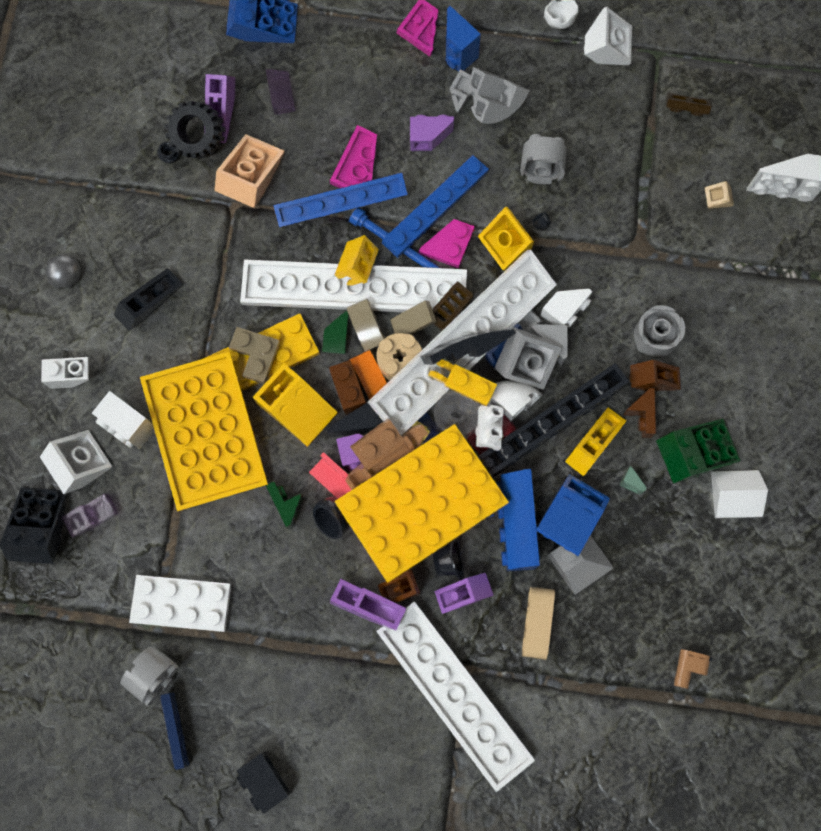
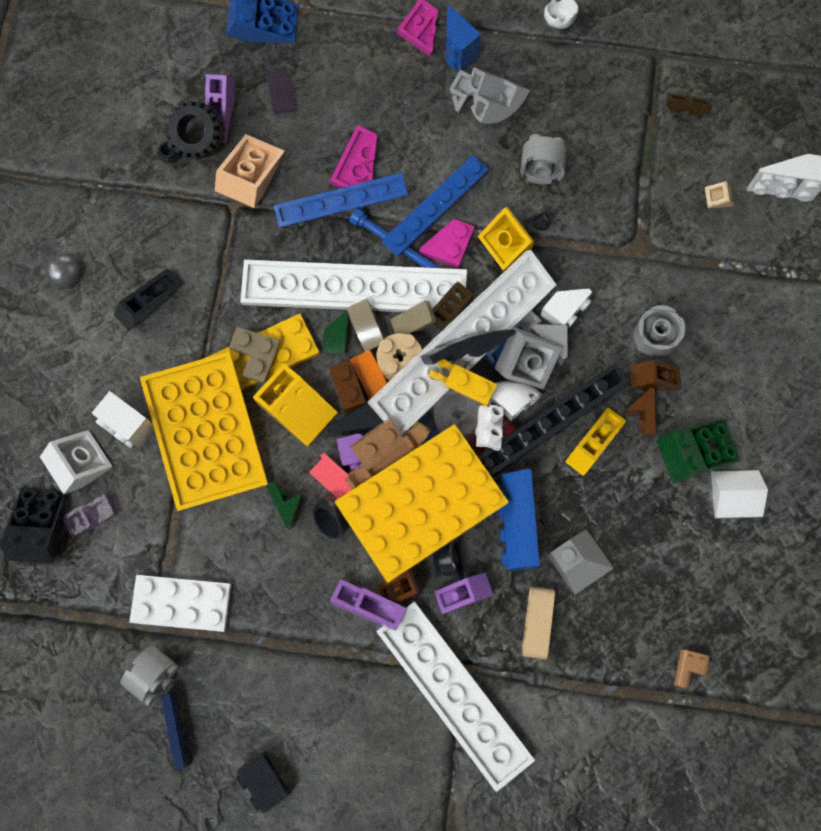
(65, 372): white slope -> none
(357, 260): yellow hinge -> none
(429, 131): medium lavender slope -> none
(573, 514): blue slope -> none
(609, 39): white slope -> none
(632, 481): sand green slope -> none

